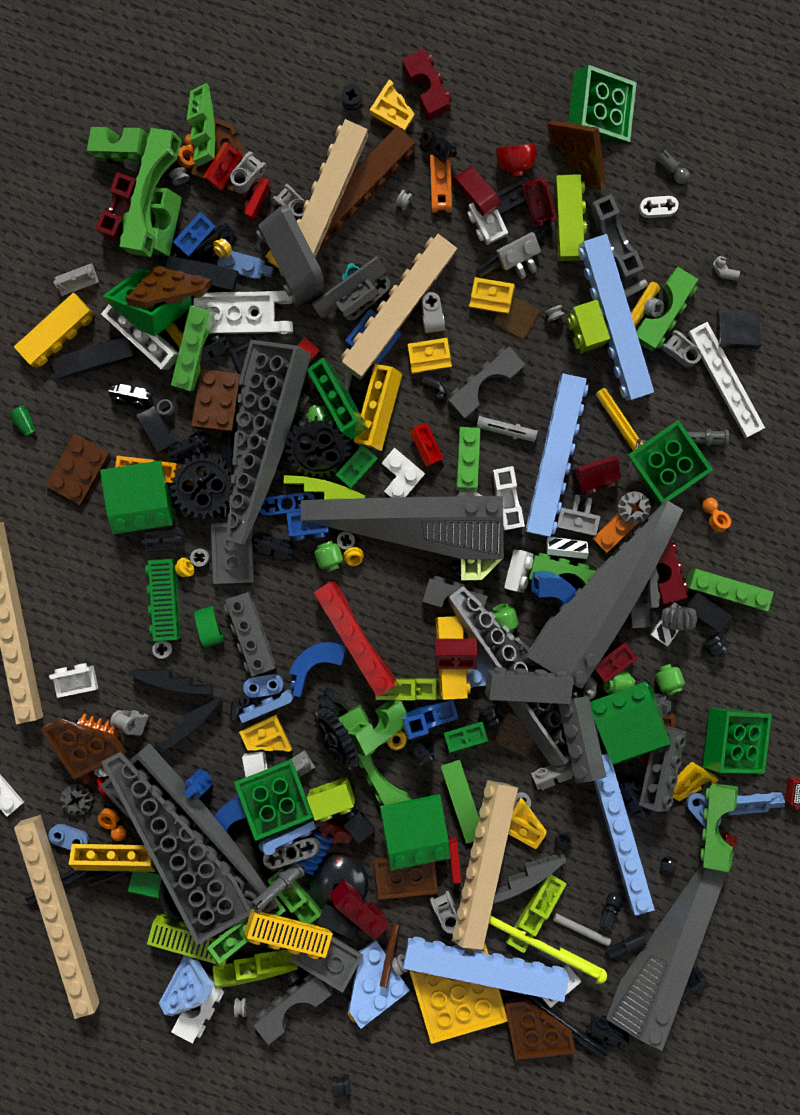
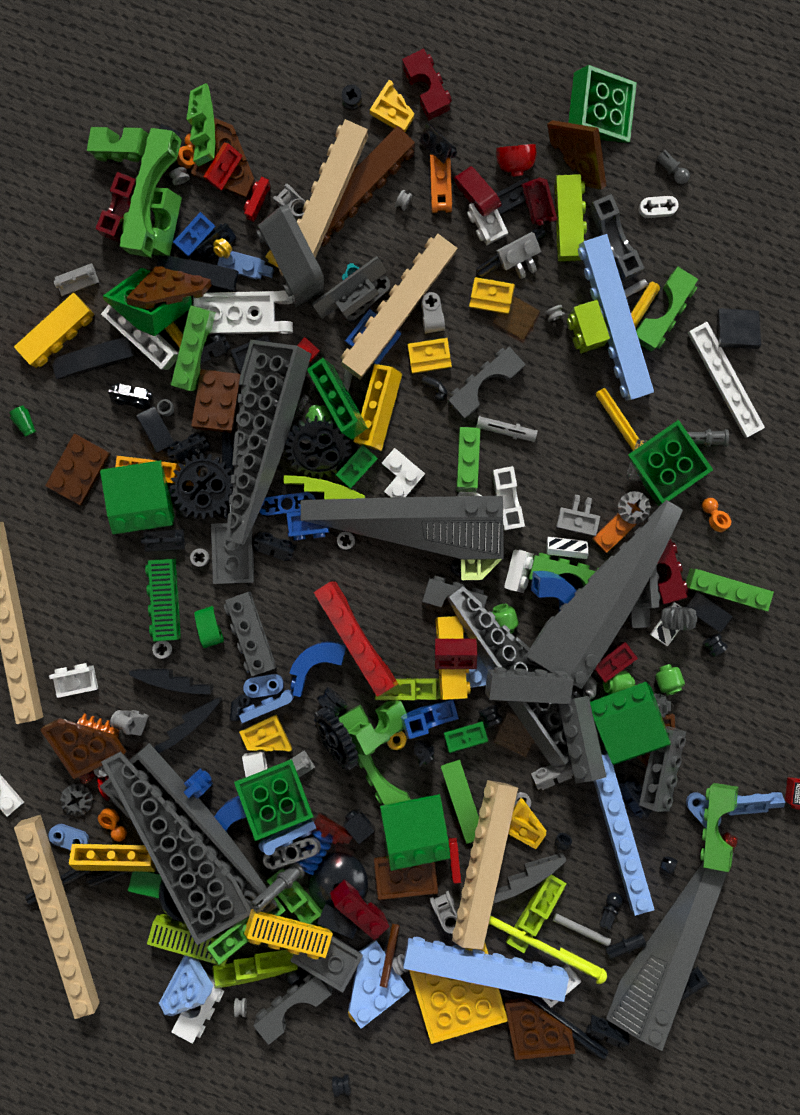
(184, 567): yellow plate -> none
(249, 169): light grey piece -> none
(328, 556): bright green head -> none
(331, 799): lime brick -> none
(353, 556): yellow plate -> none
(426, 444): red plate -> none
(555, 455): light blue brick -> none
(597, 474): dark red slope -> none
(653, 307): light grey bush -> none
(681, 348): light grey piece -> none
(690, 781): yellow wing -> none
(723, 271): light grey arm -> none
(737, 741): green slope -> none

